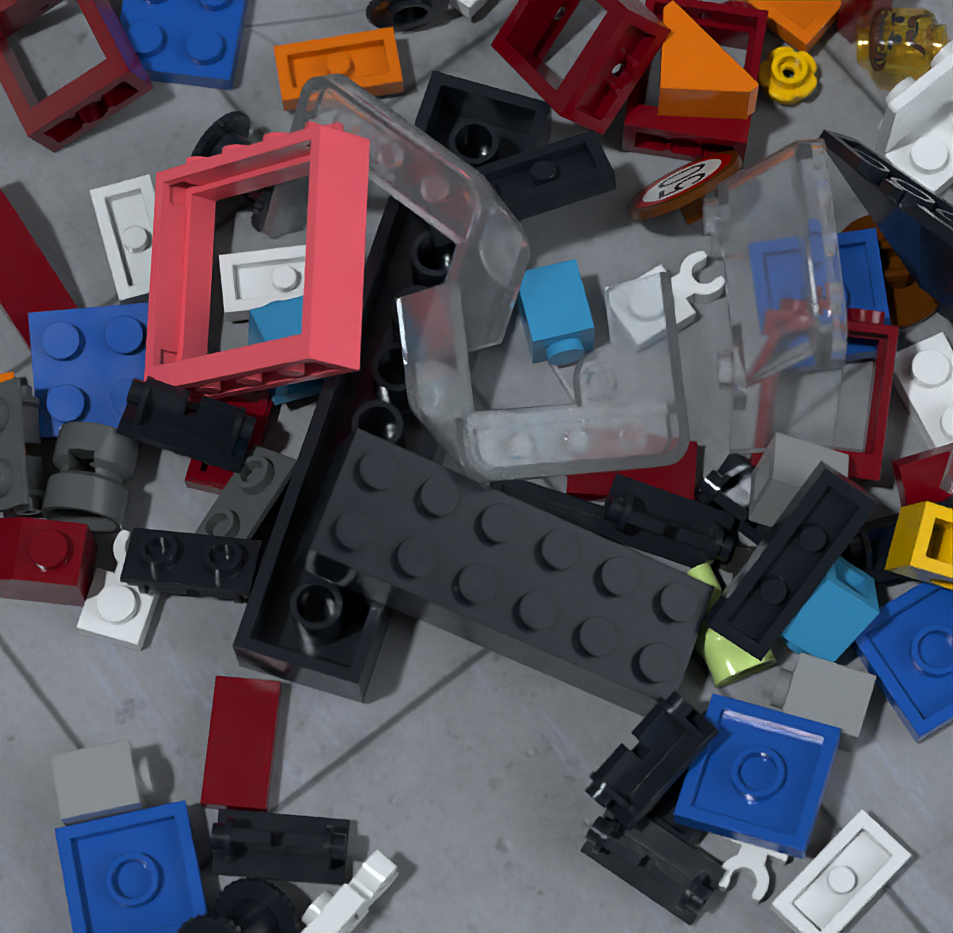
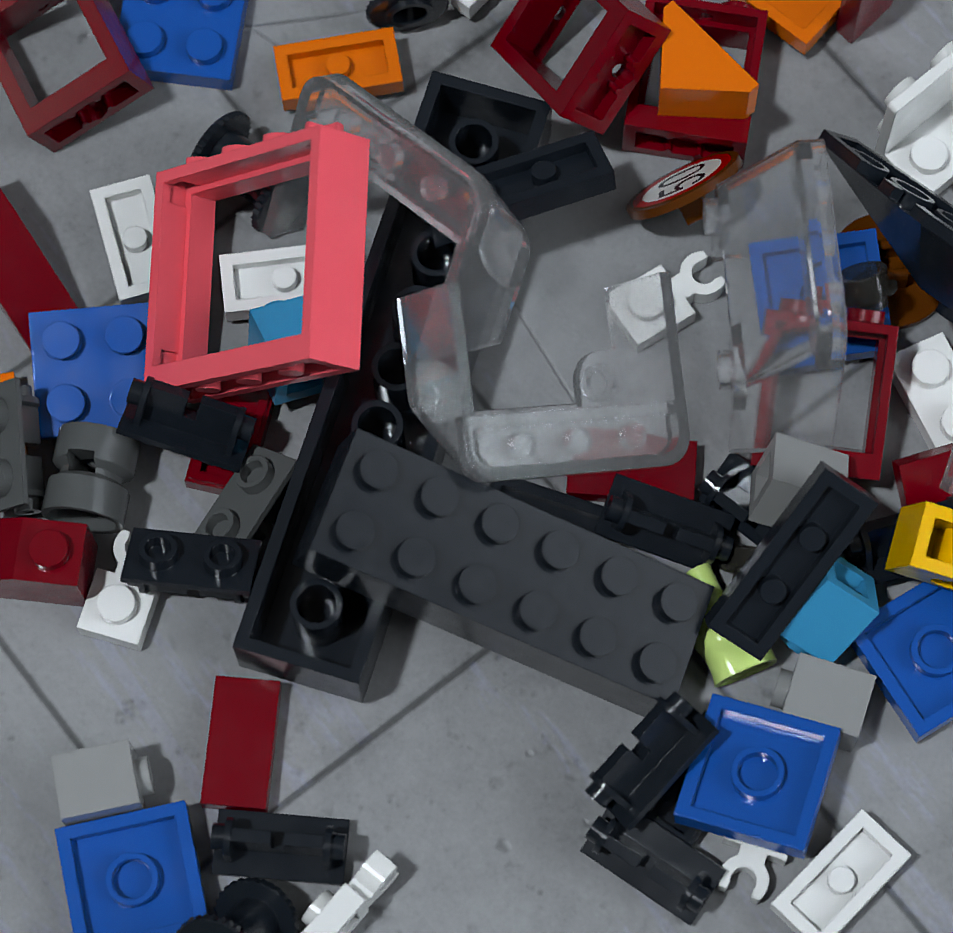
(555, 313): dark azure brick -> none
(788, 90): yellow plate -> none
(868, 285): none -> clear smoke plate
(900, 44): clear yellow head -> none

